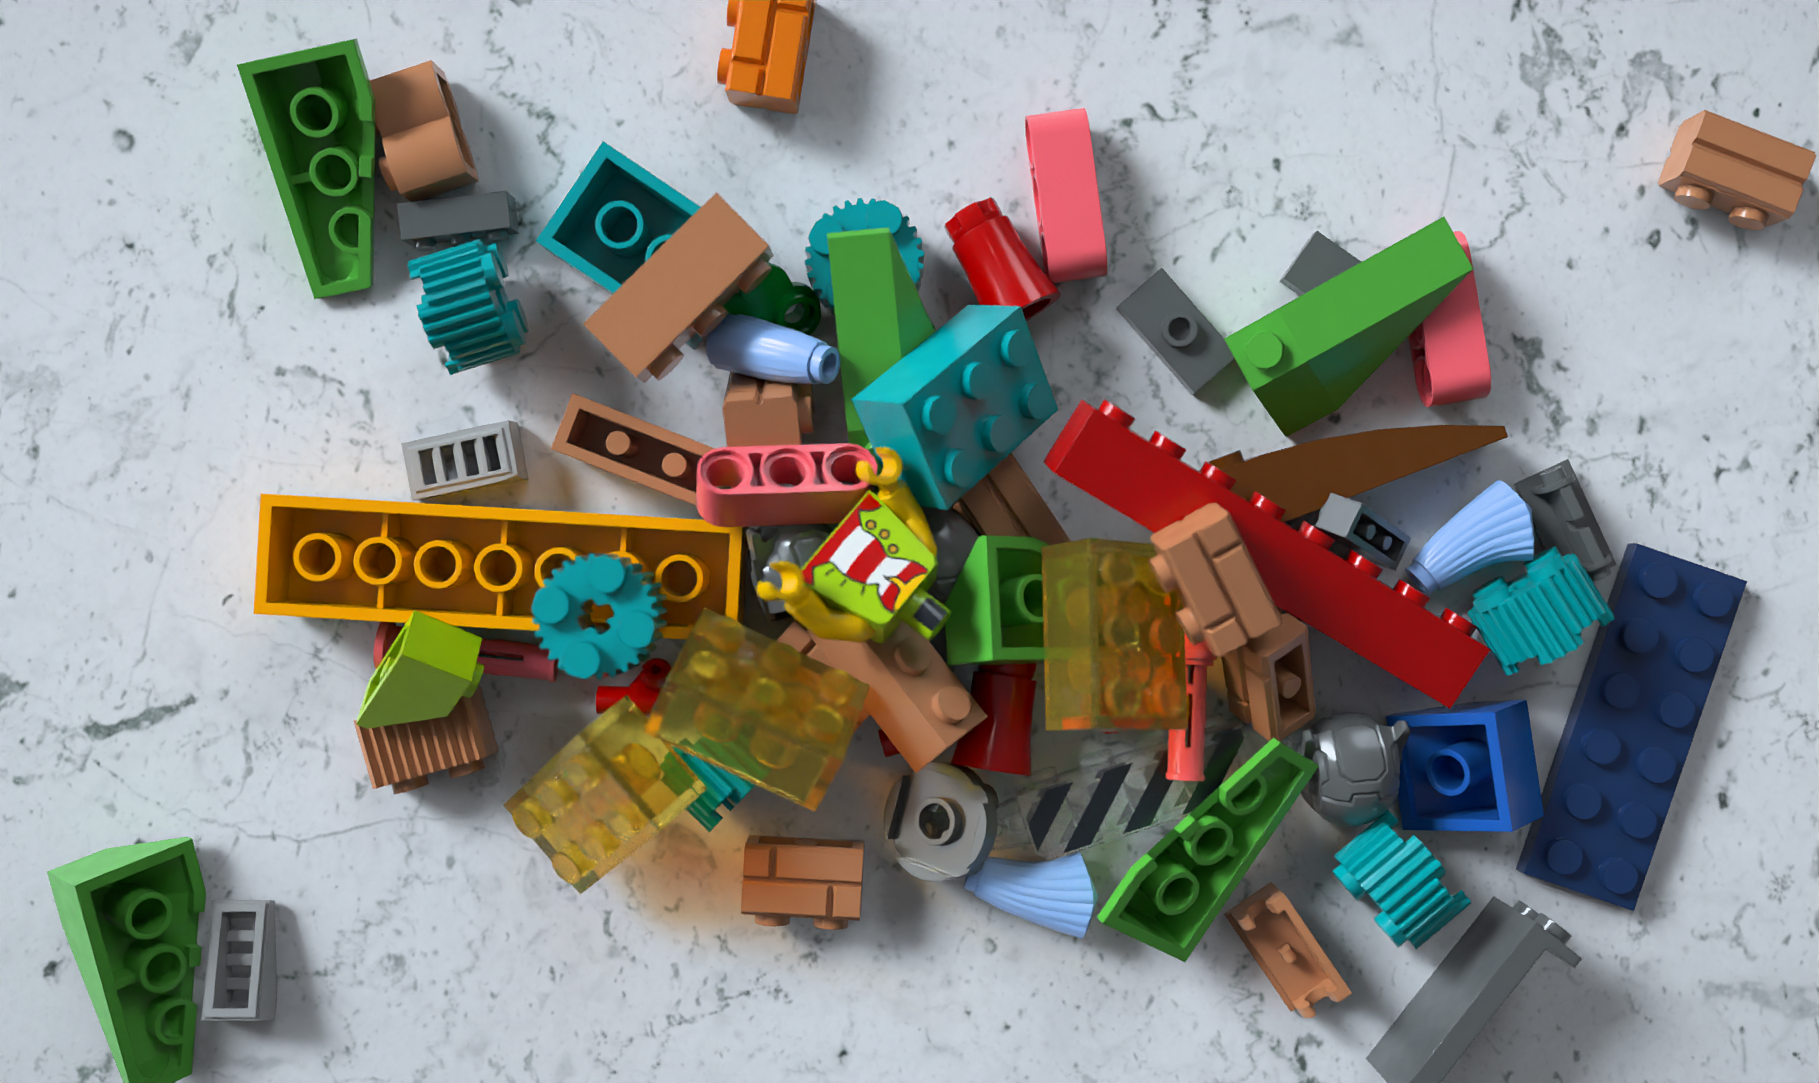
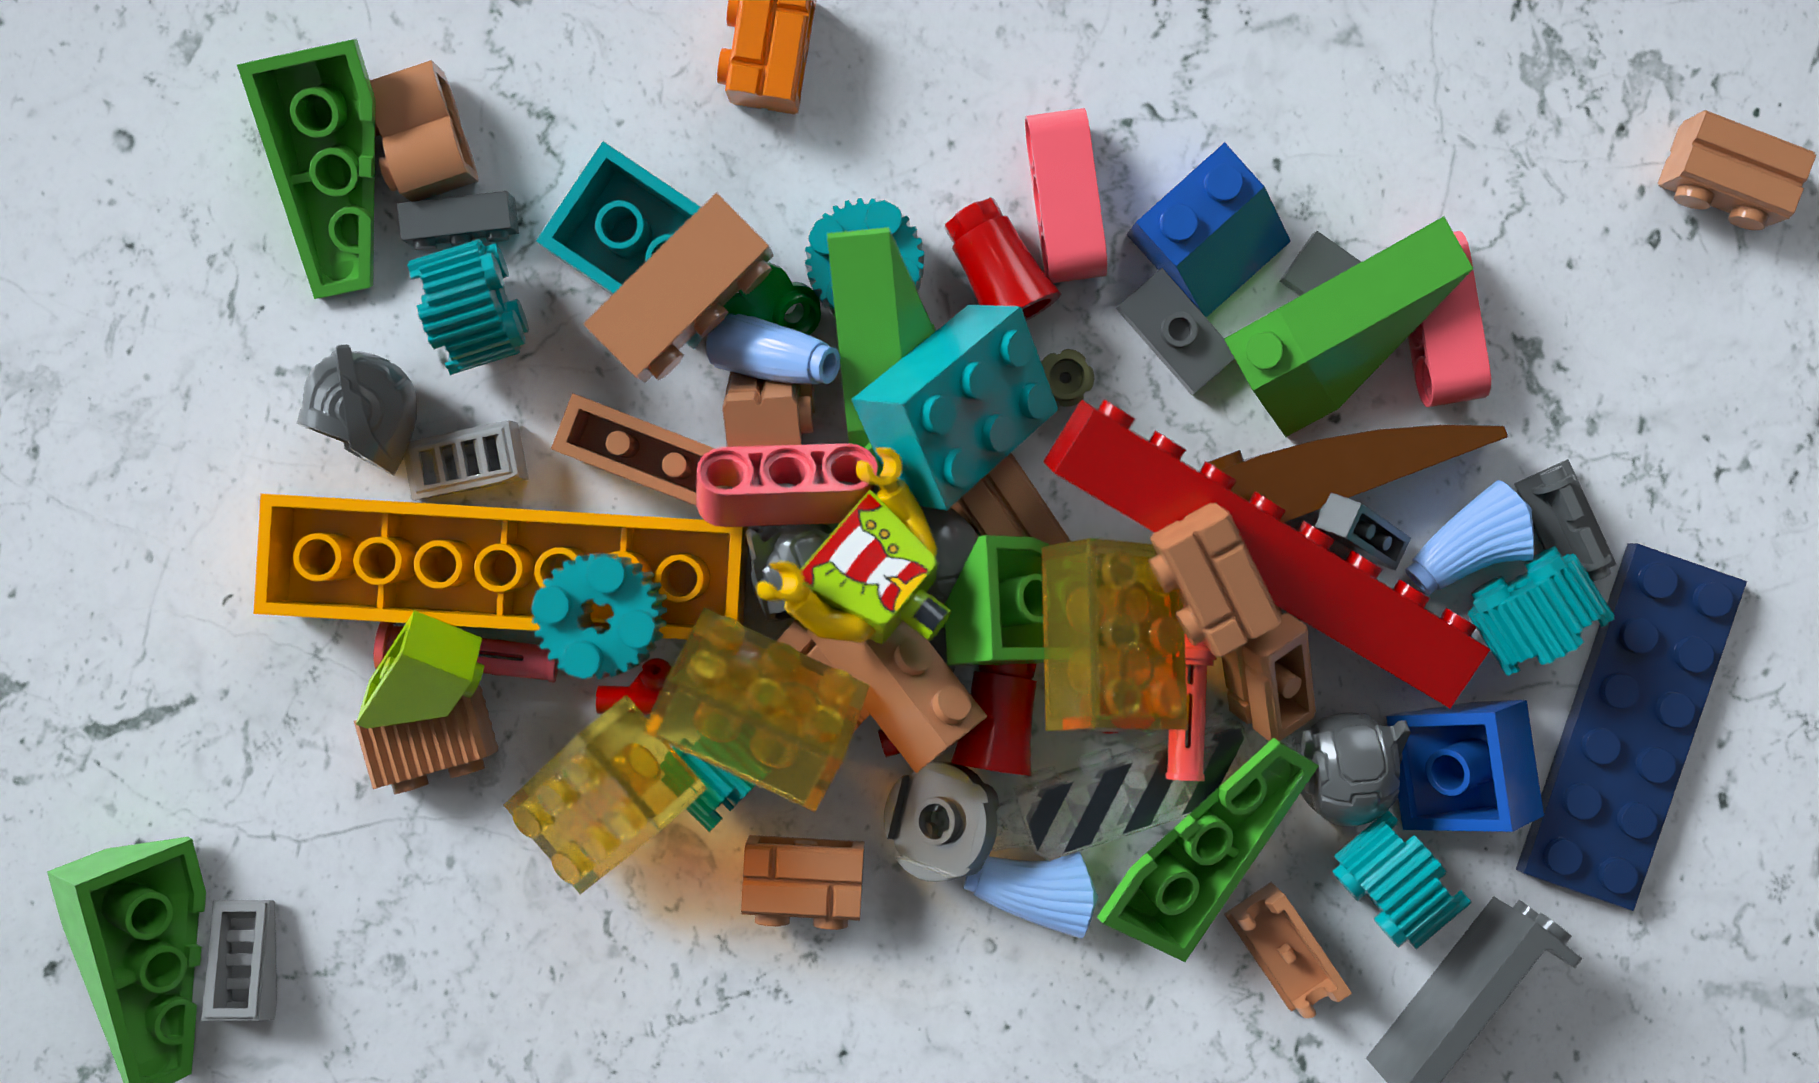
(362, 404): none -> dark grey helmet
(1081, 376): none -> olive plate
(1212, 230): none -> blue slope

